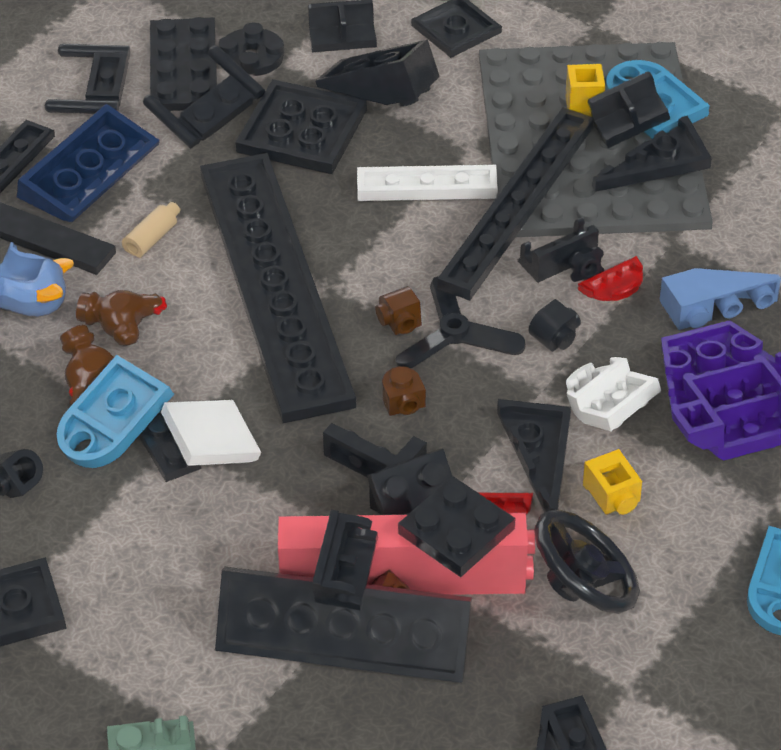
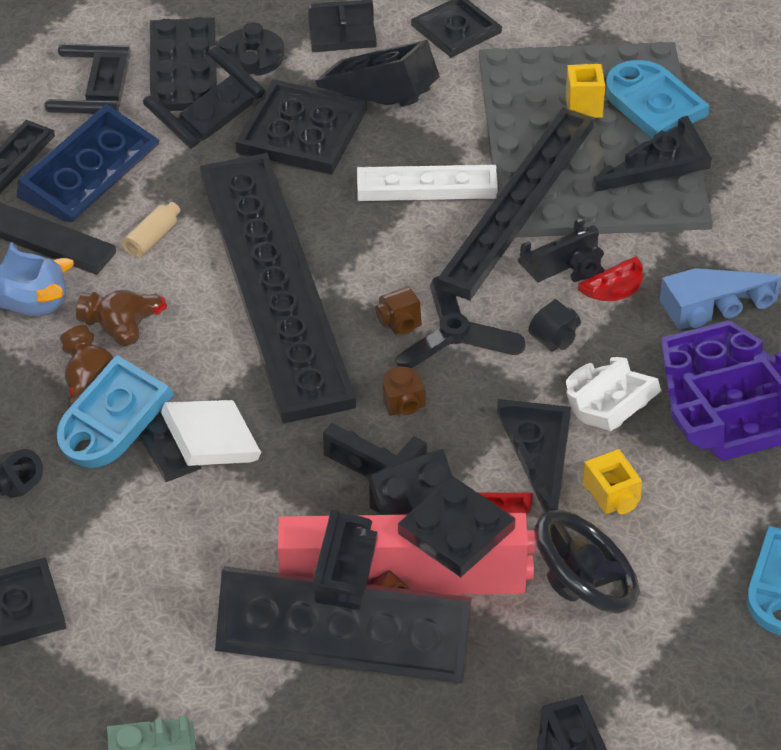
(628, 109): black panel -> none

